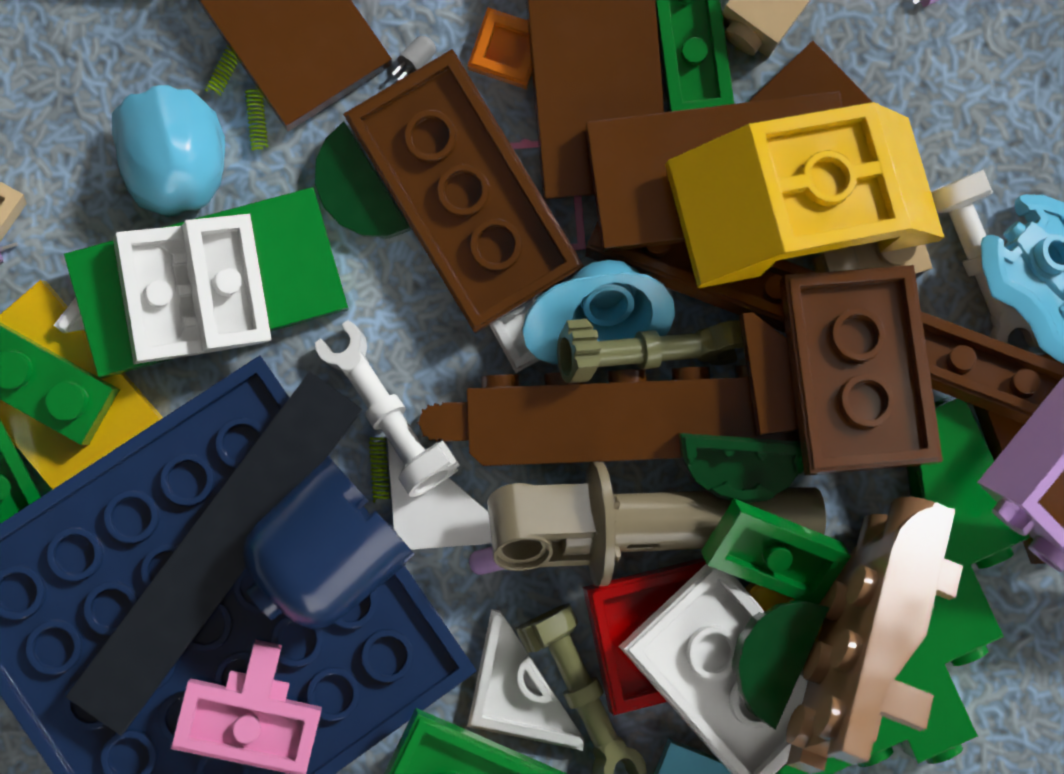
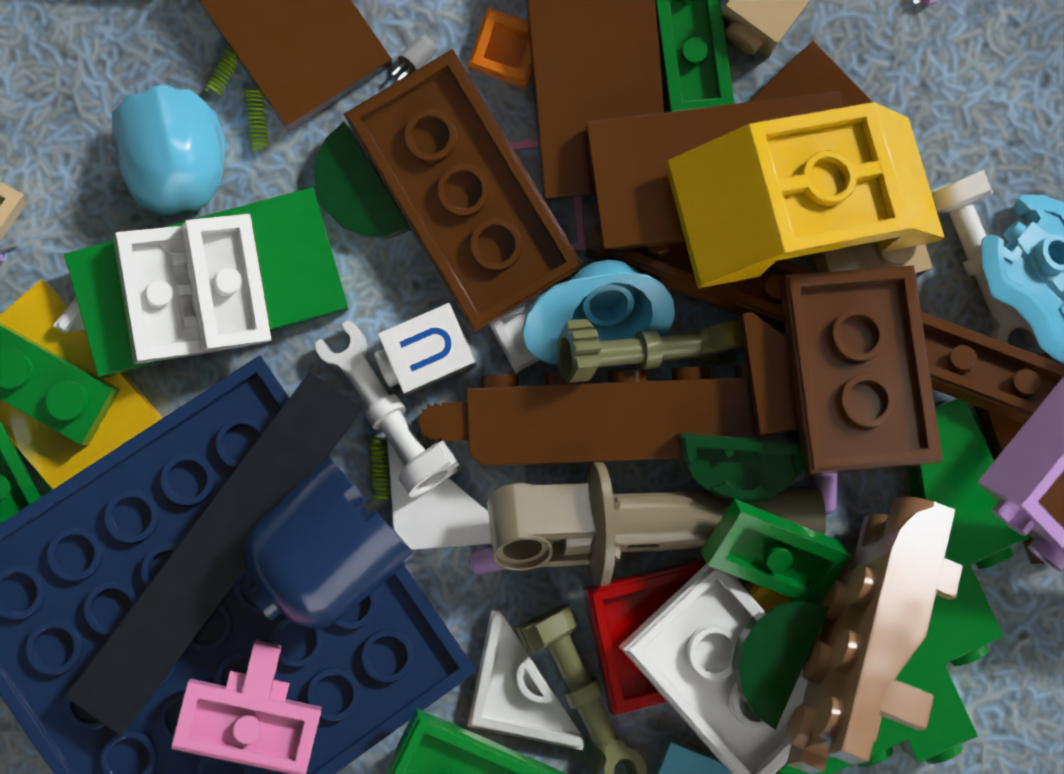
(424, 350): none -> white brick
(828, 486): none -> lavender piece

